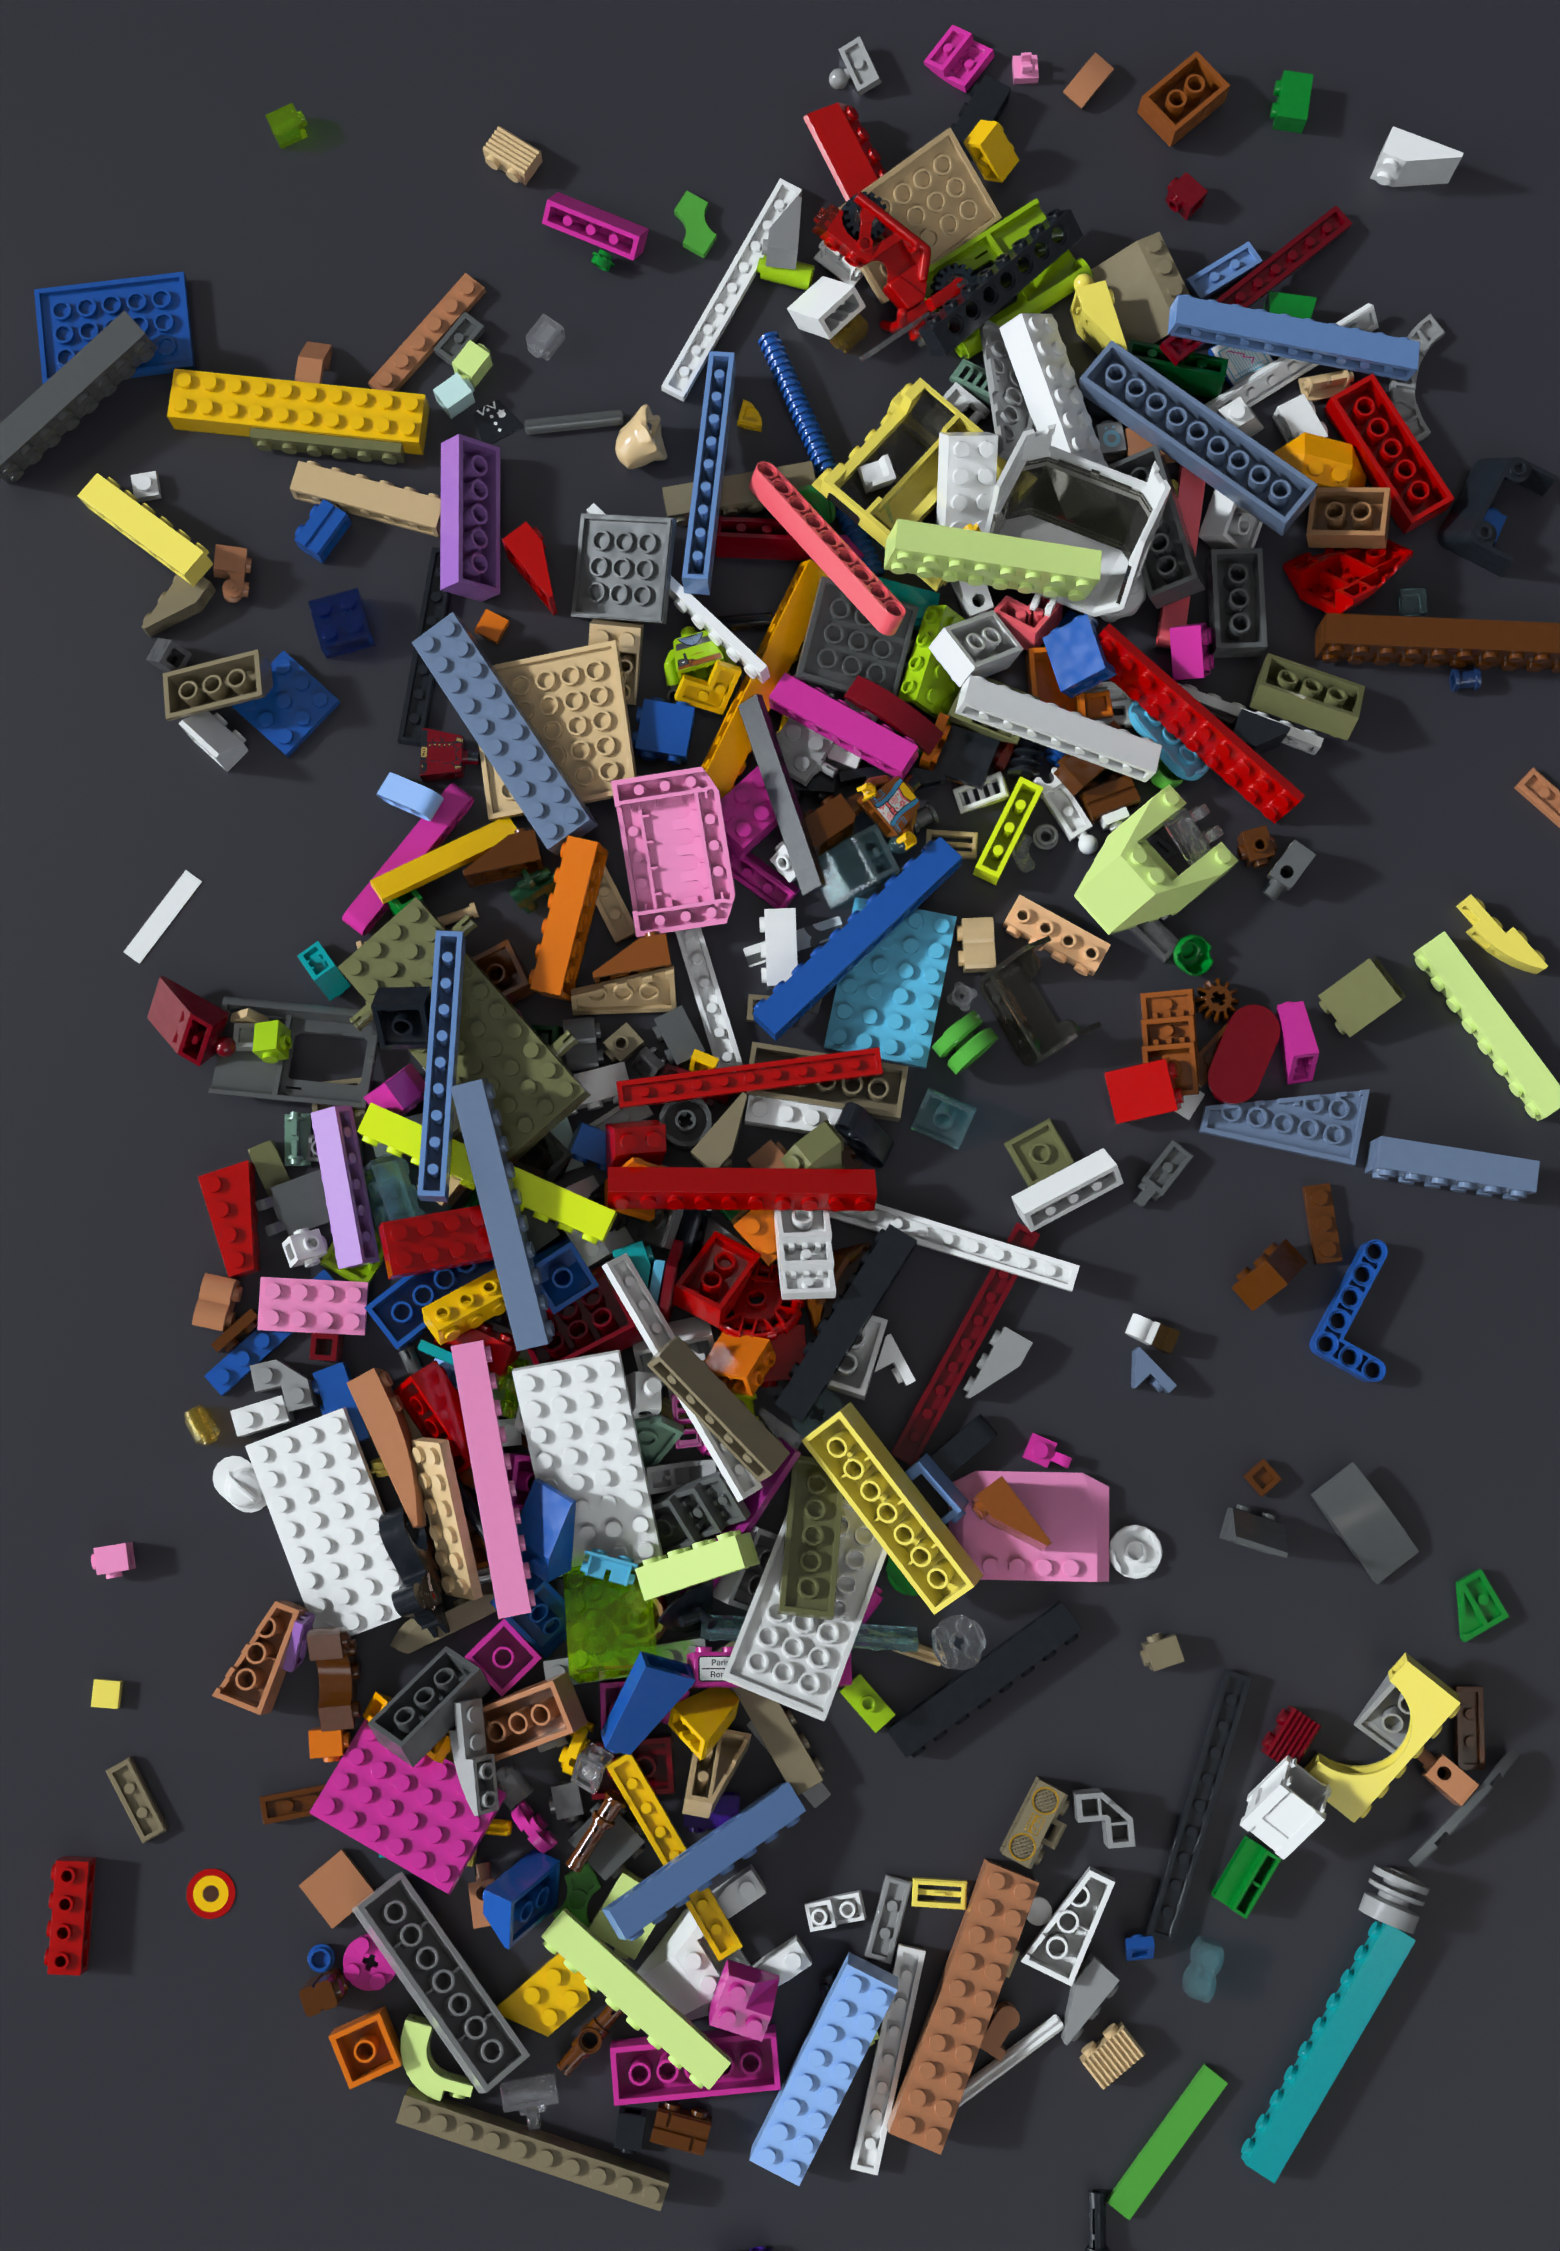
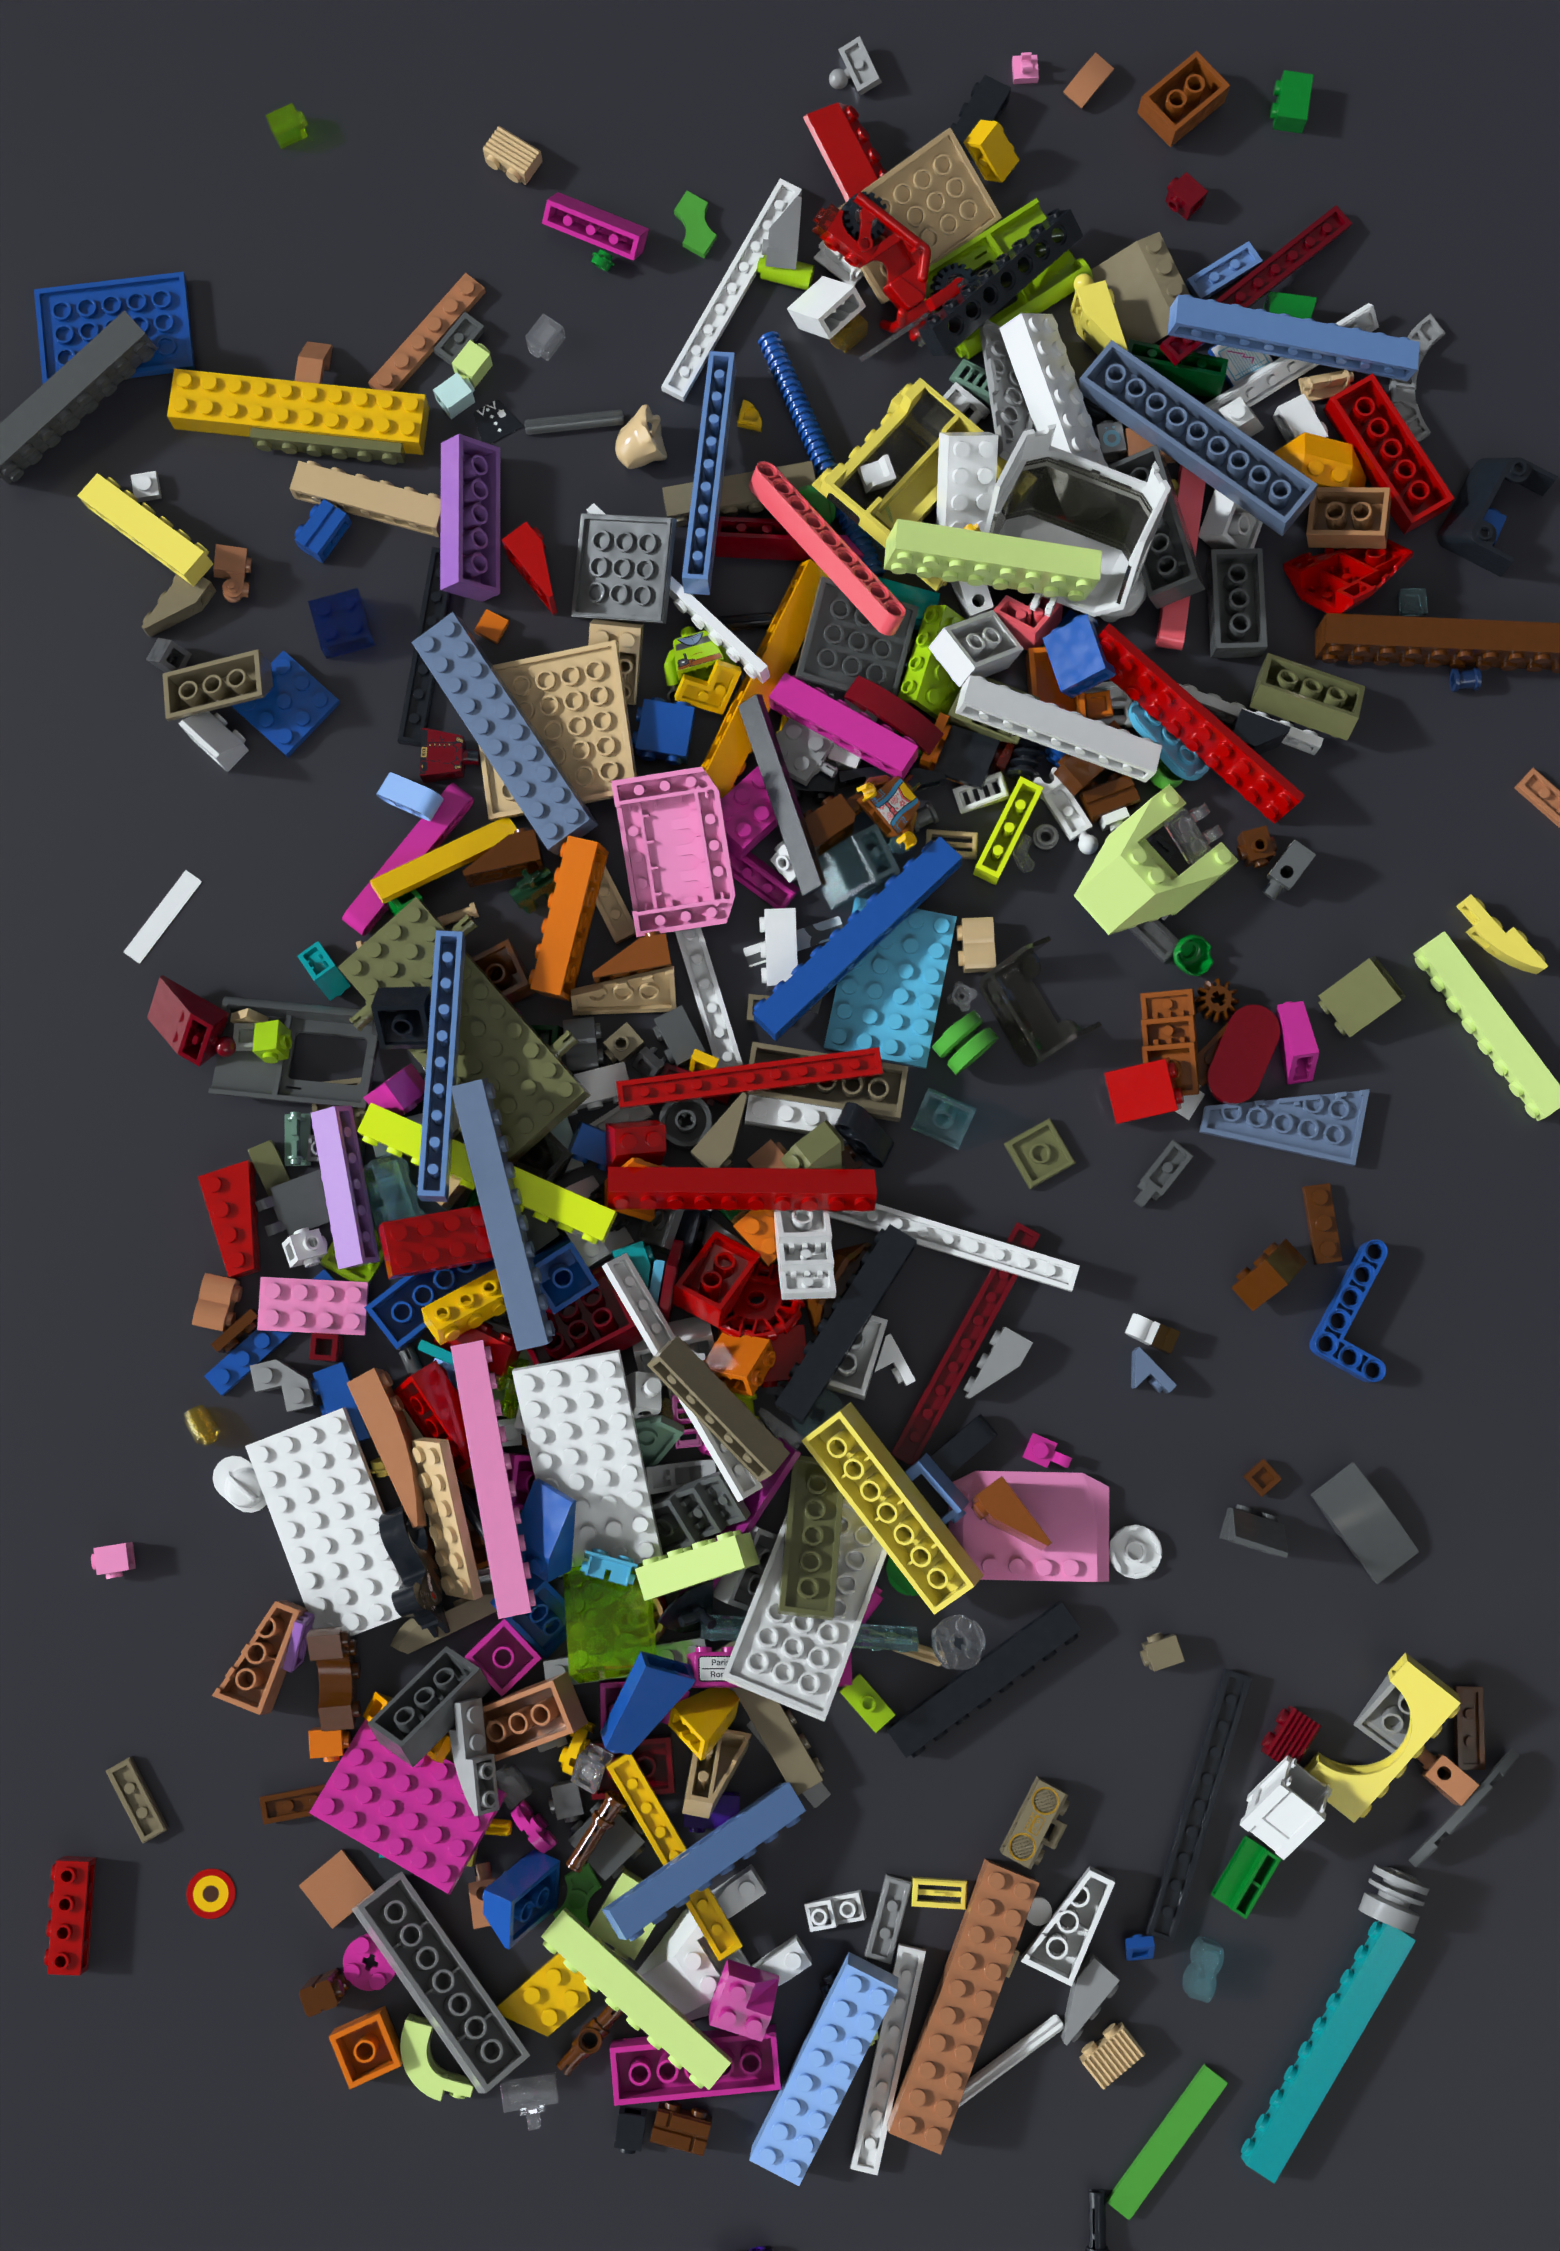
(107, 1693): light yellow tile -> none
(261, 1416): white brick -> none
(321, 1957): blue plate -> none
(534, 2149): dark tan brick -> none
(959, 58): dark pink slope -> none
(1003, 2020): nougat leg -> none
(1067, 940): light nougat brick -> none
(1067, 1190): white brick -> none
(1095, 1805): light grey brick -> none
(1191, 651): dark pink slope -> none
(1414, 161): white slope -> none
(1452, 1167): sand blue brick -> none
(1477, 1605): green wing -> none

